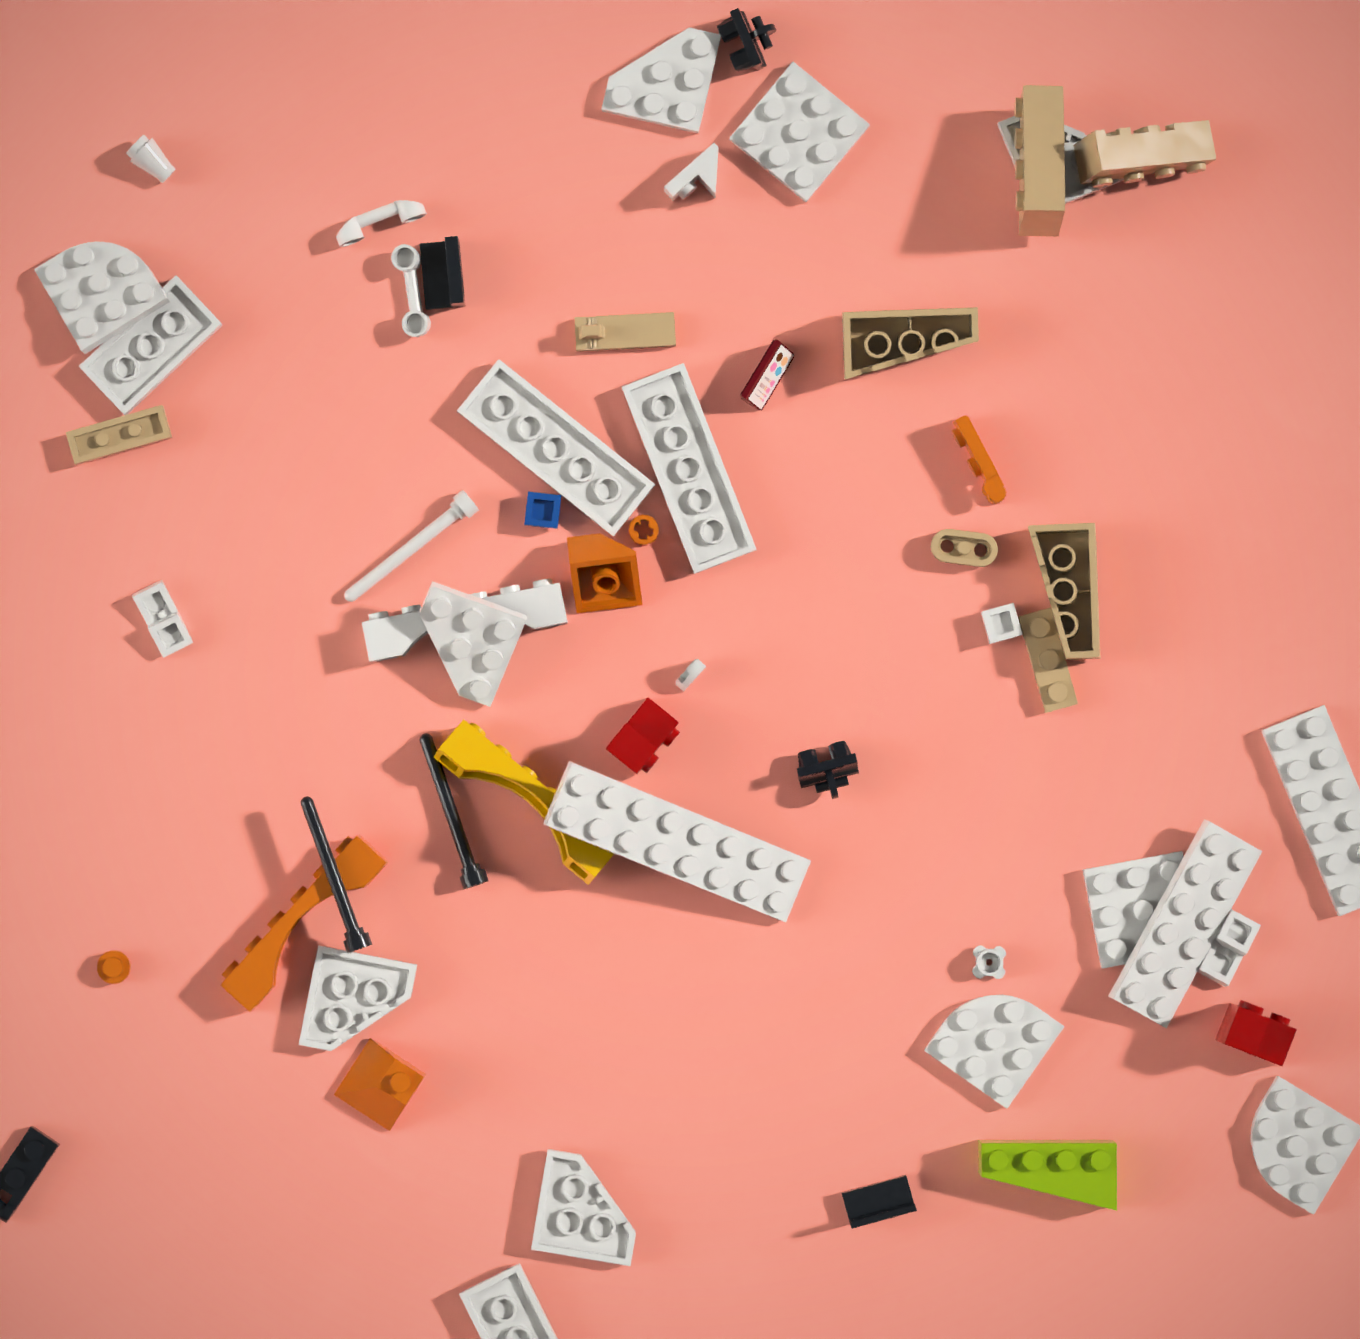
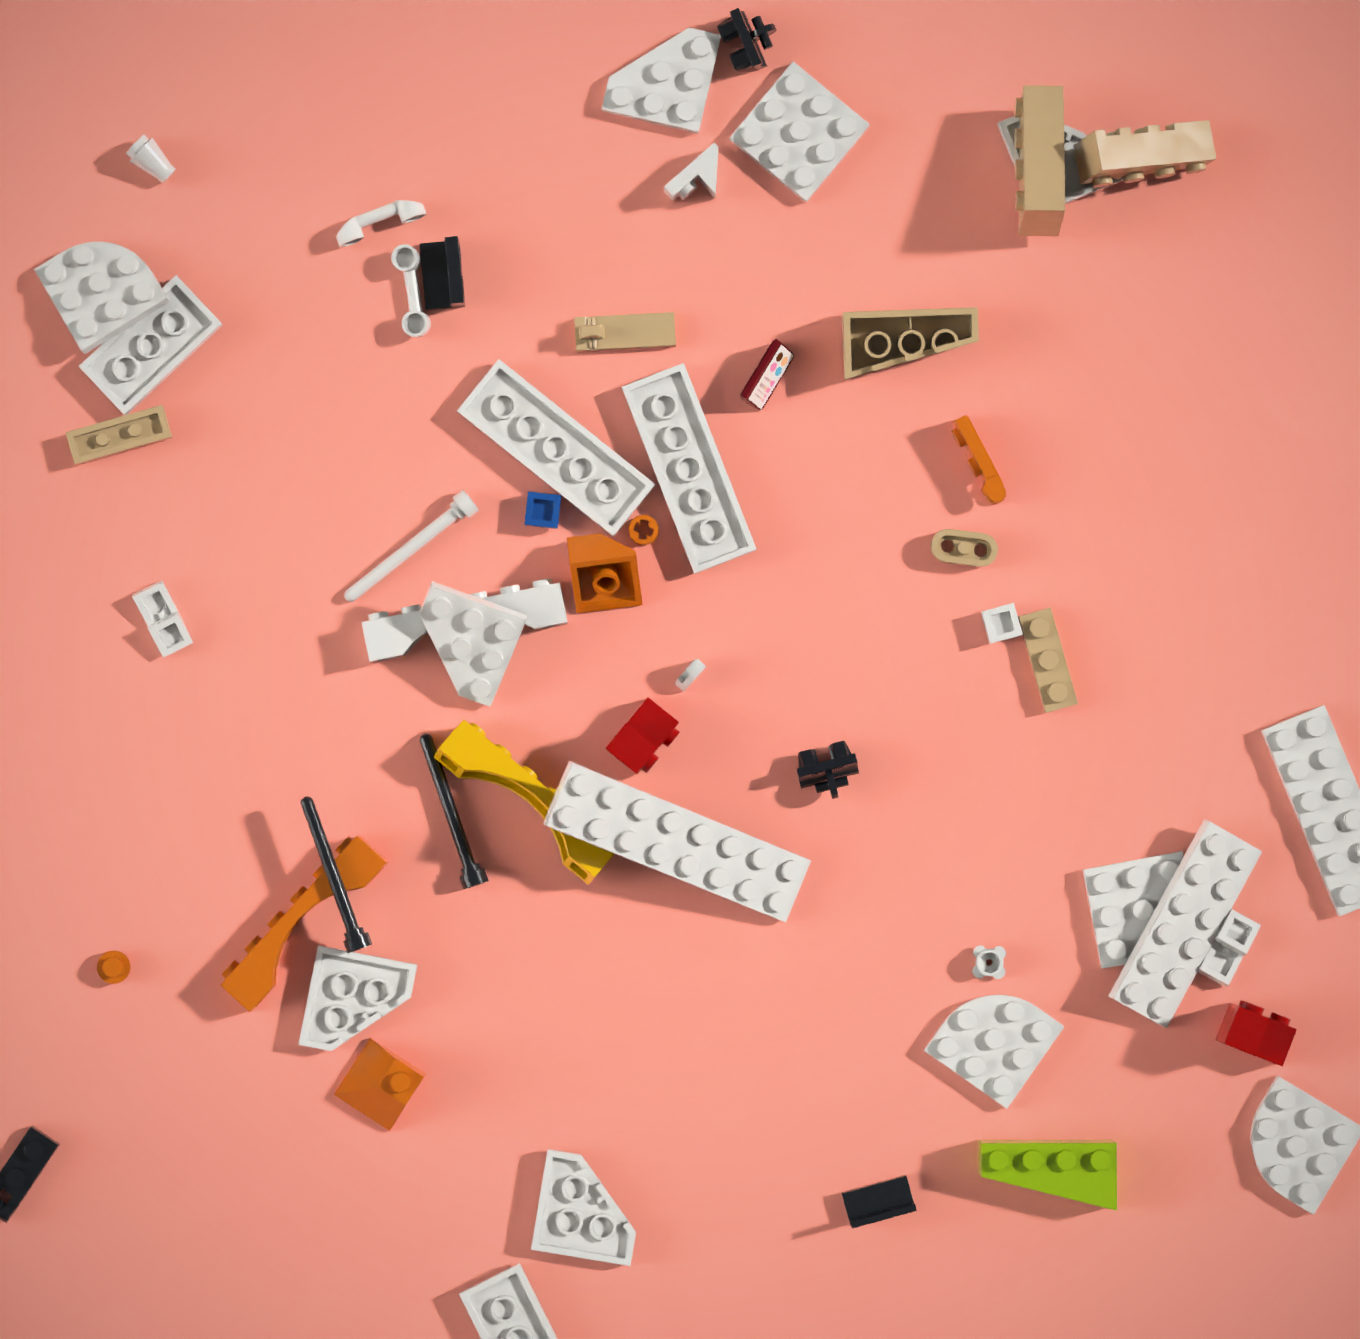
(1071, 581): tan wedge -> none

